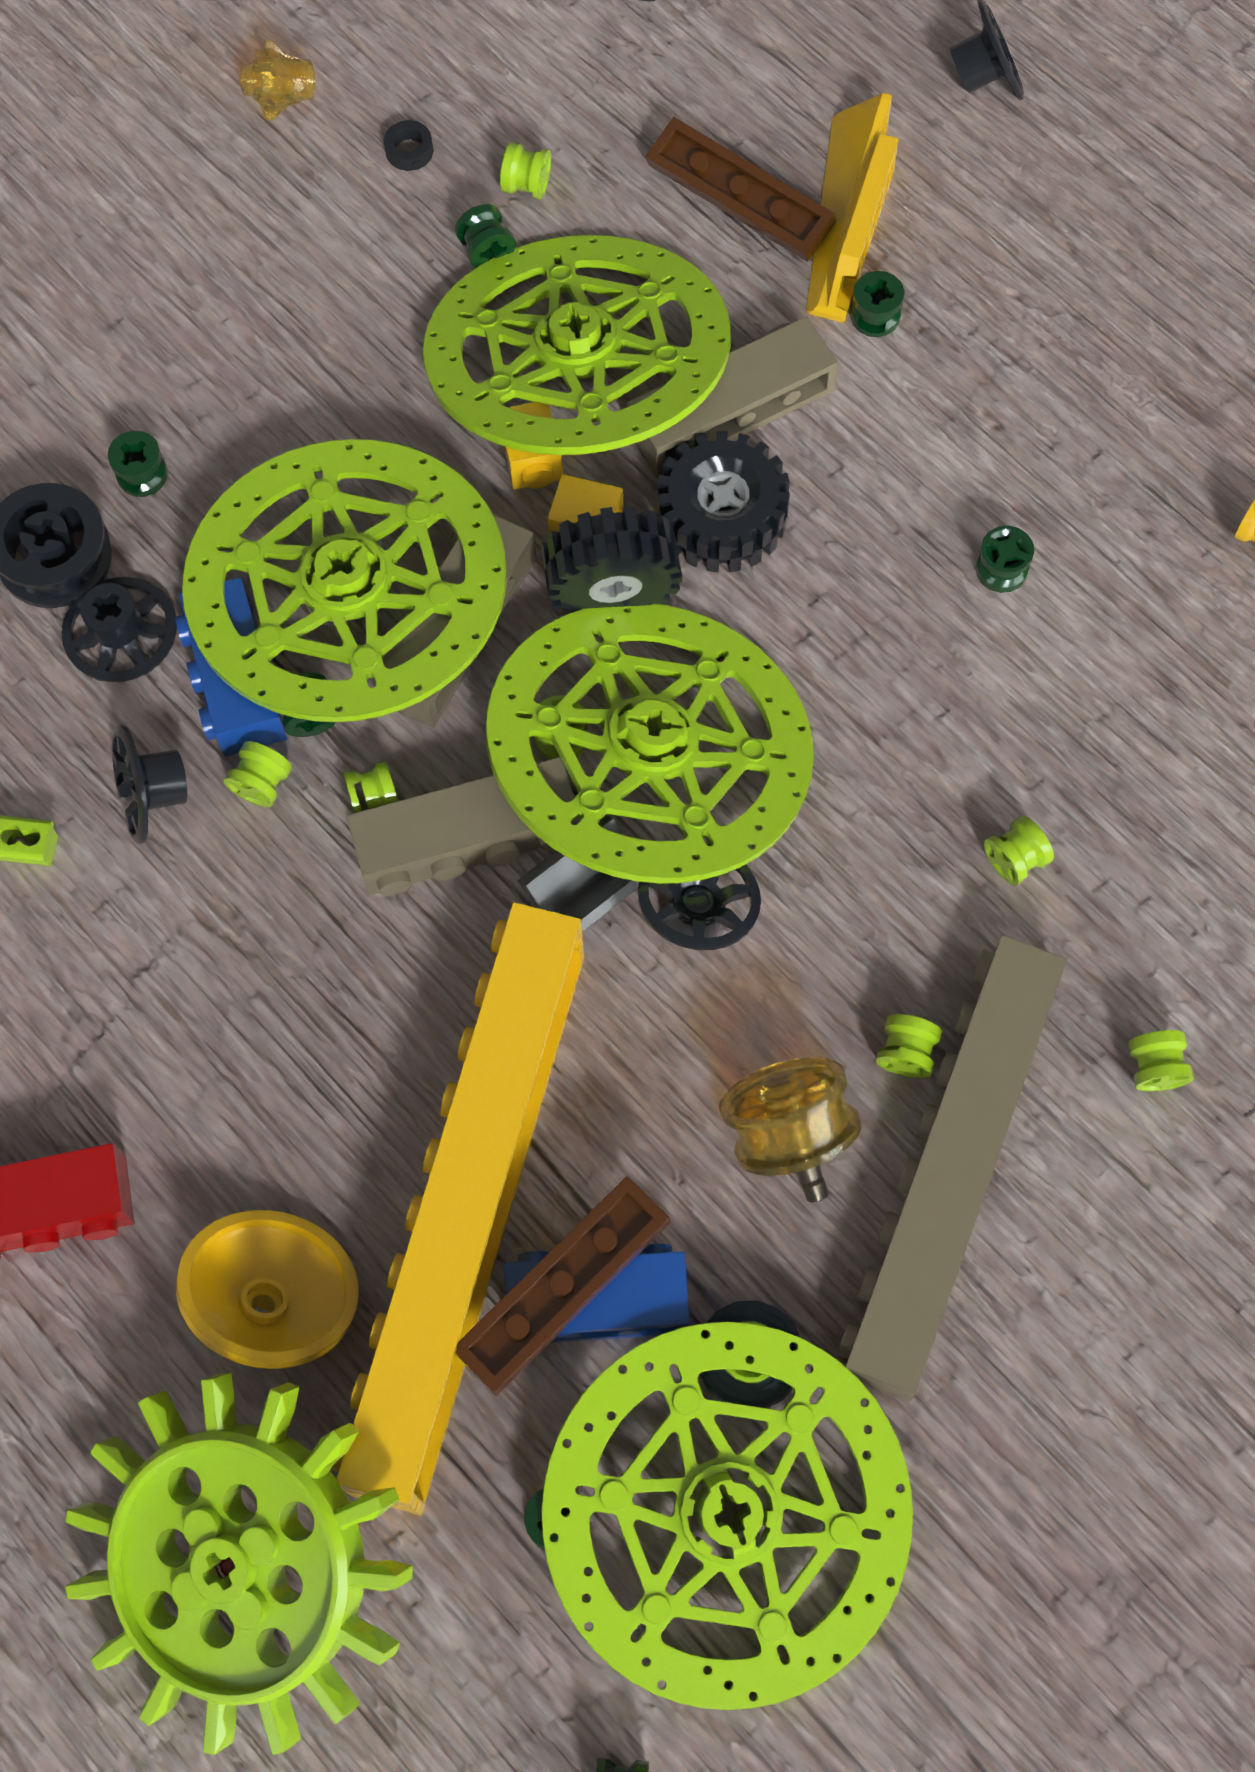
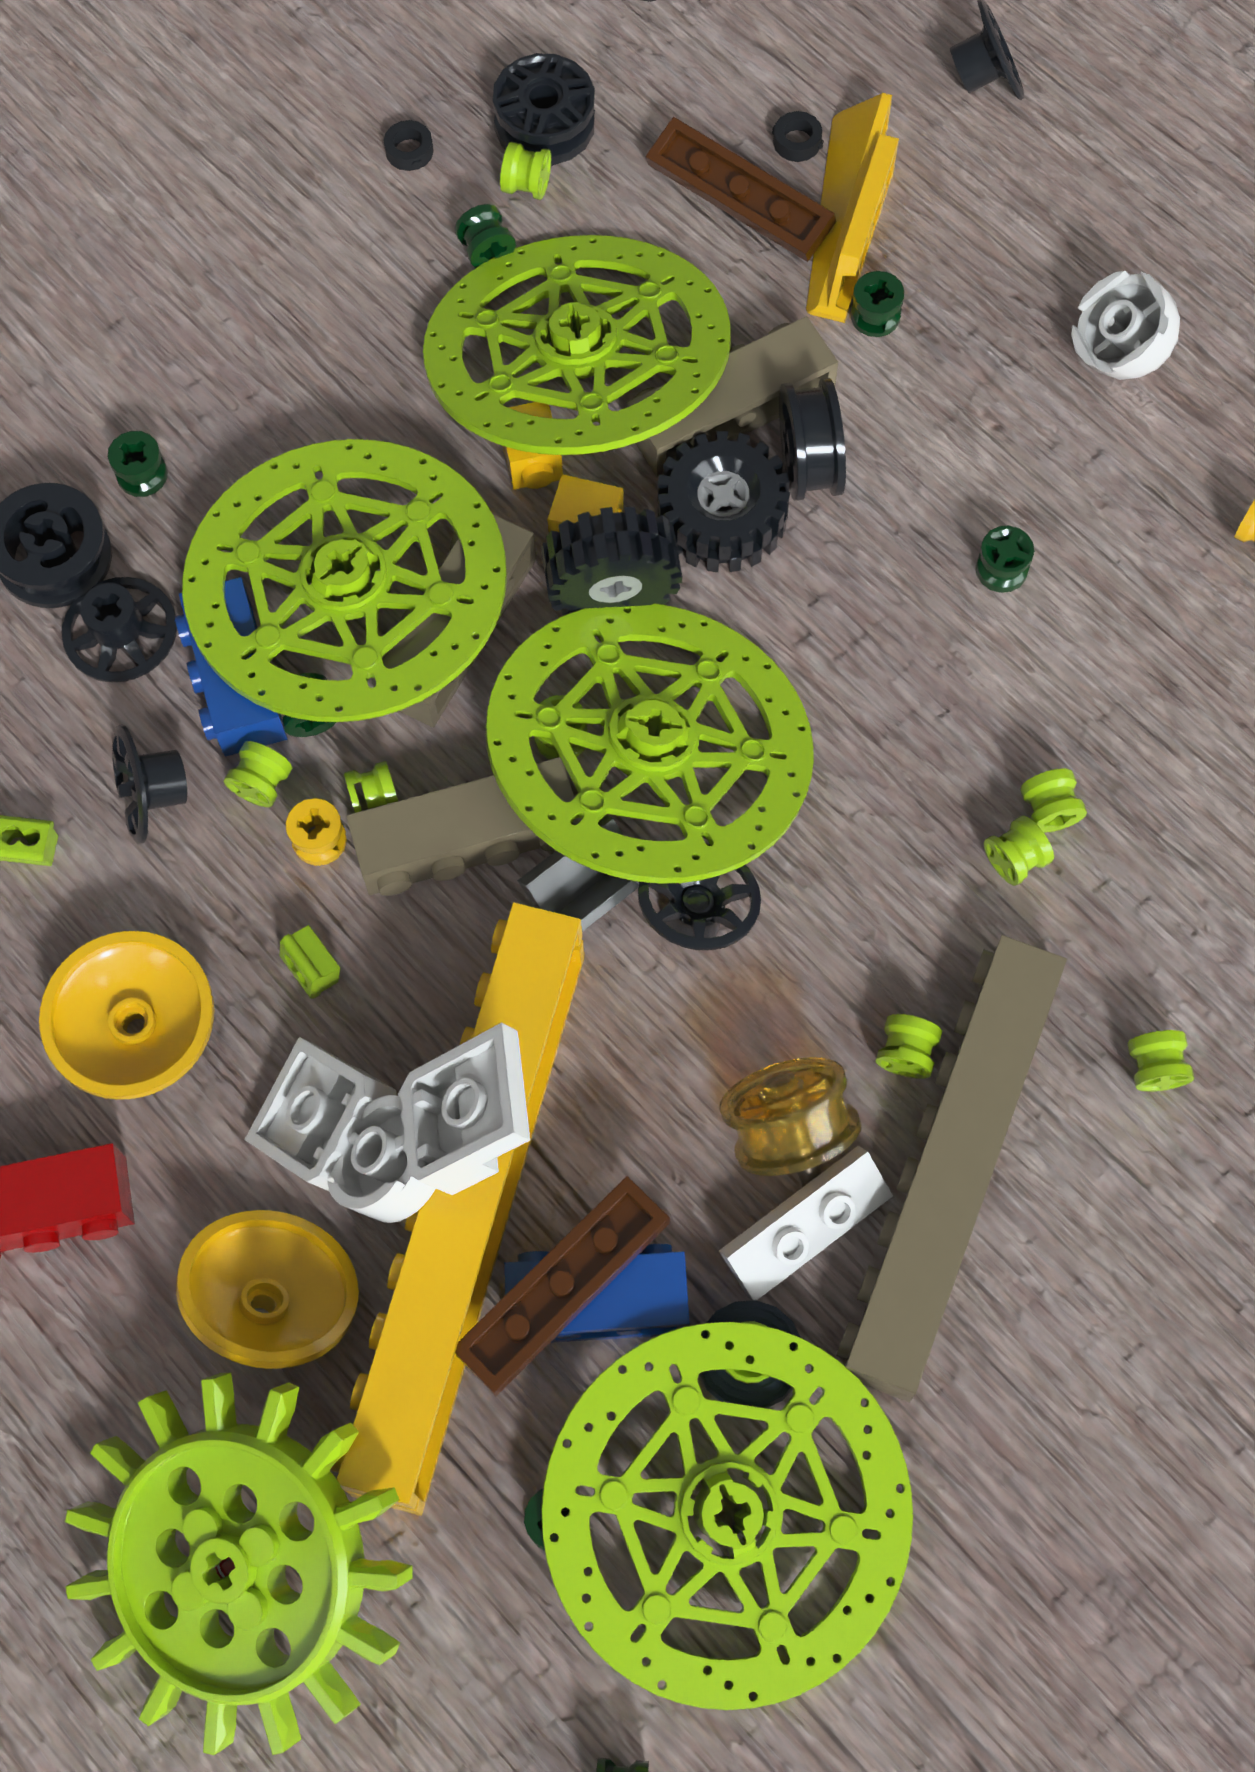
(108, 987): none -> yellow dish
(277, 79): clear yellow rock -> none
(309, 961): none -> lime piece
(325, 841): none -> yellow wheel
(393, 1150): none -> white plate
(545, 105): none -> black wheel
(802, 122): none -> black piece
(806, 1223): none -> white plate
(812, 439): none -> black wheel
(1053, 799): none -> lime wheel
(1126, 326): none -> white cylinder

